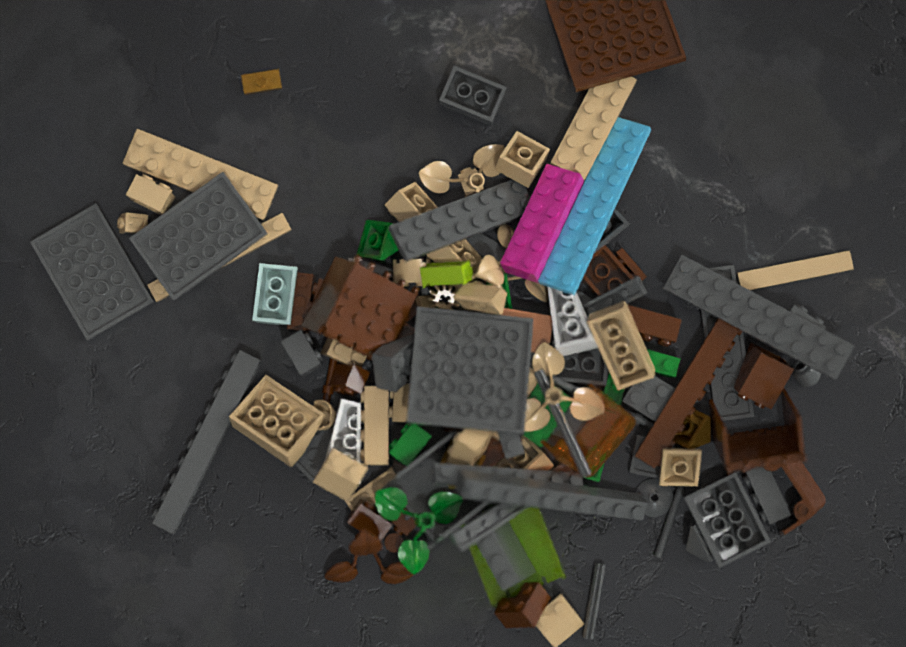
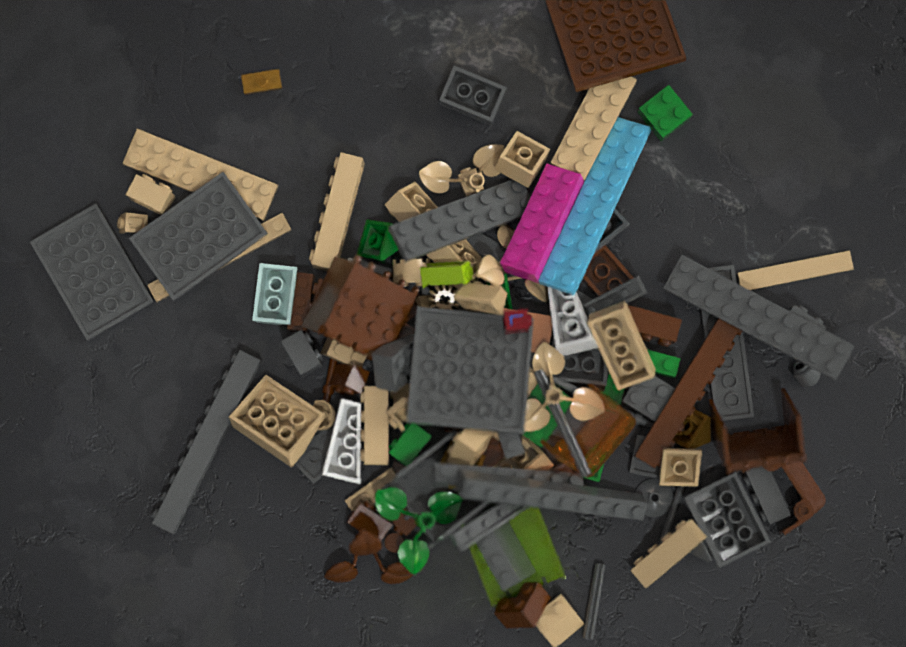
(338, 211): none -> tan brick
(340, 474): tan slope -> none
(397, 413): none -> tan bracket
(516, 321): none -> dark red brick
(630, 265): reddish brown plate -> none
(664, 113): none -> green brick
(666, 555): none -> tan brick
(762, 377): reddish brown slope -> none

